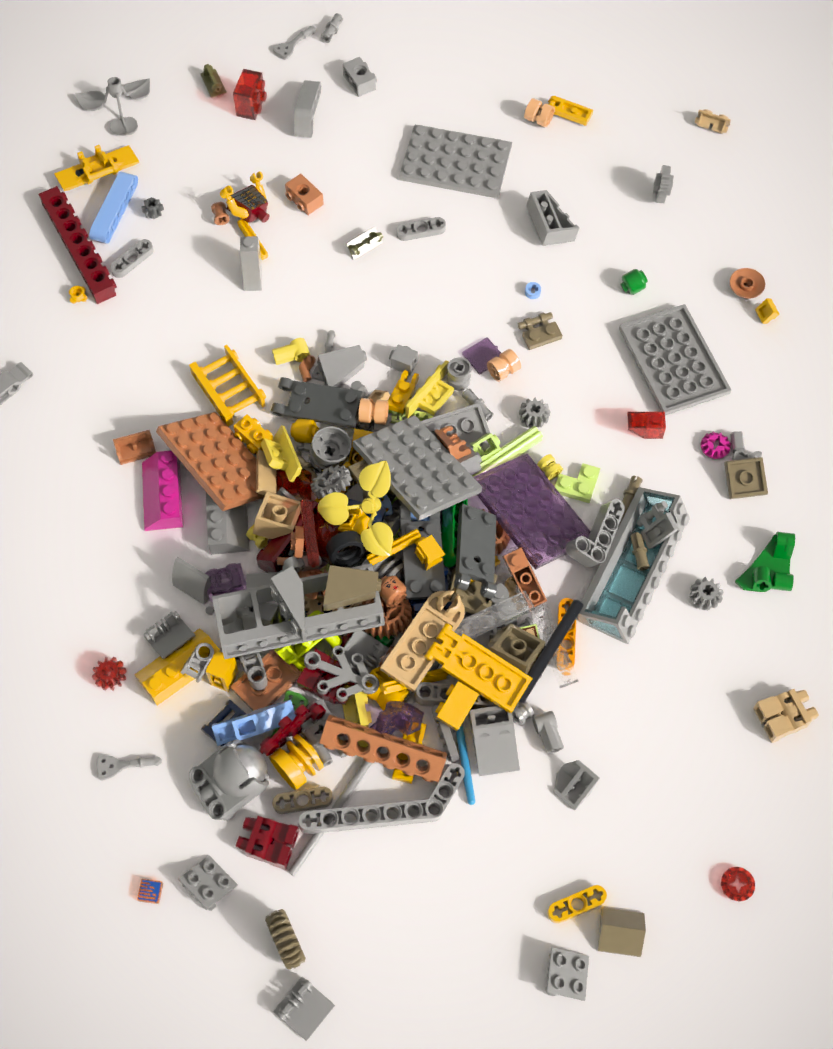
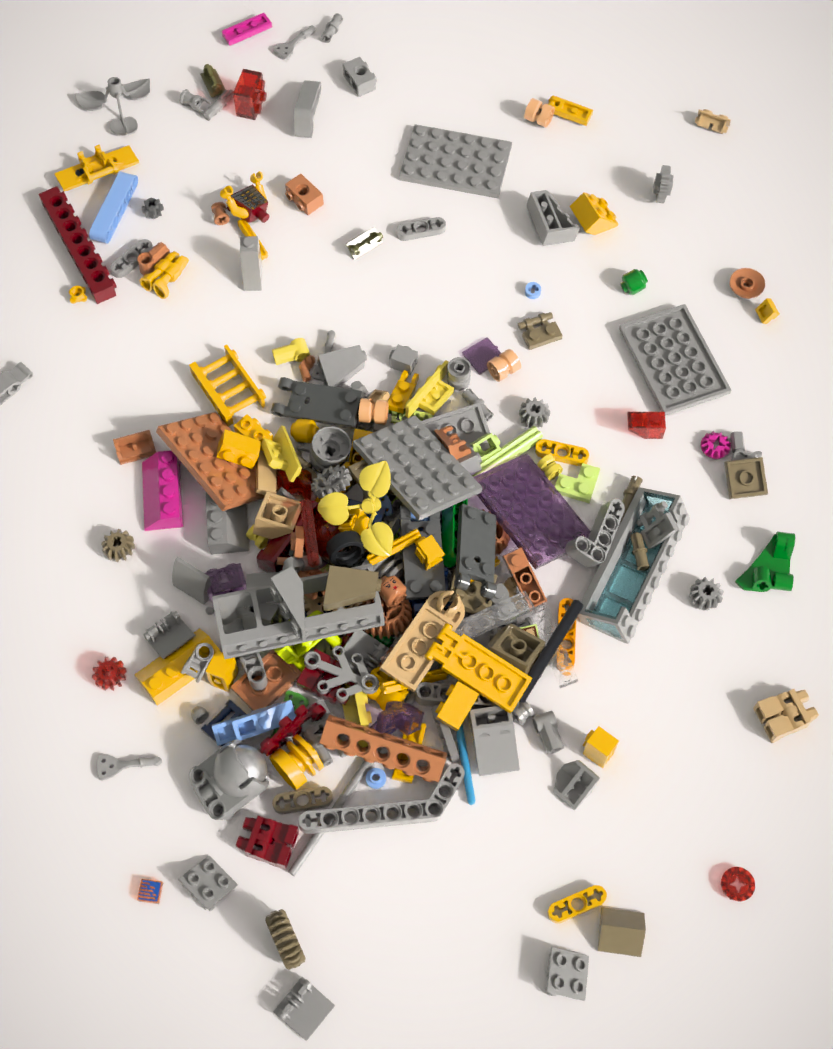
(116, 539): none -> dark tan gear
(149, 259): none -> nougat piece
(168, 270): none -> yellow piece
(192, 100): none -> light grey piece
(199, 715): none -> light grey hinge
(221, 102): none -> light grey piece
(238, 449): none -> yellow brick
(246, 29): none -> dark pink plate
(375, 784): none -> light blue plate
(564, 459): none -> yellow beam
(593, 214): none -> yellow slope
(600, 746): none -> yellow brick

